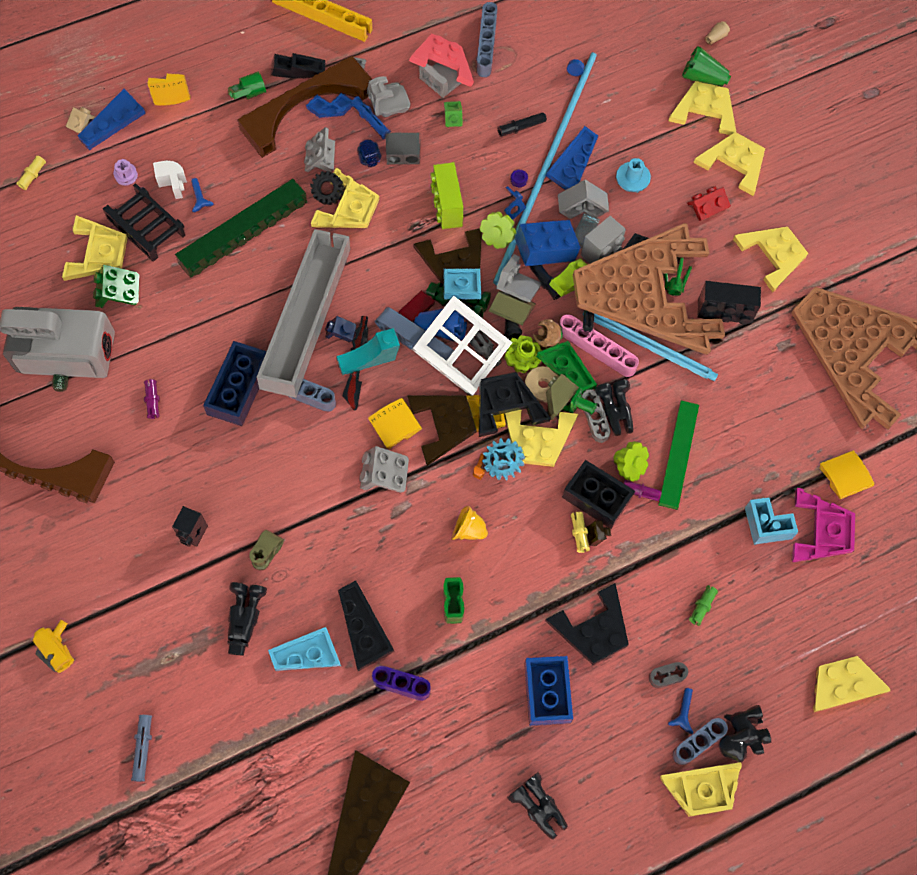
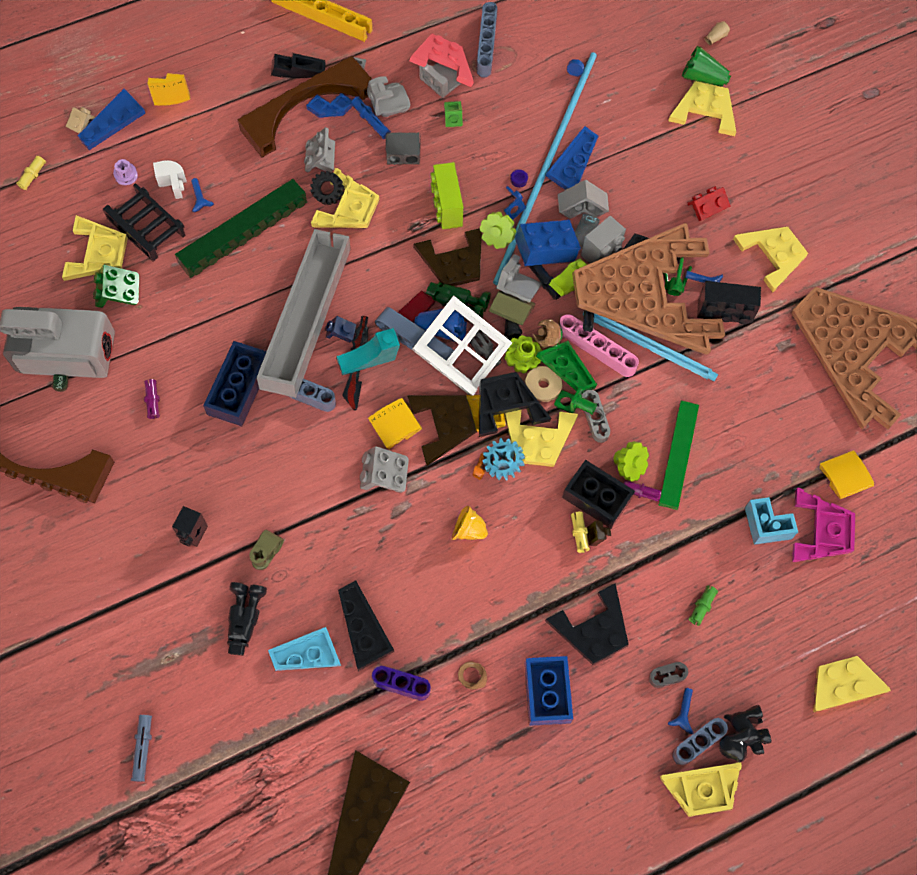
(51, 649): yellow piece -> none
(248, 86): green piece -> none
(369, 153): clear blue head -> none
(453, 597): green brick -> none
(462, 283): medium azure tile -> none
(481, 683): none -> medium nougat piece
(521, 124): black axle -> none
(545, 811): black piece -> none
(559, 394): olive slope -> none
(623, 409): black piece -> none
(633, 176): medium azure piece -> none
(701, 278): none -> blue piece
(739, 154): light yellow wing -> none

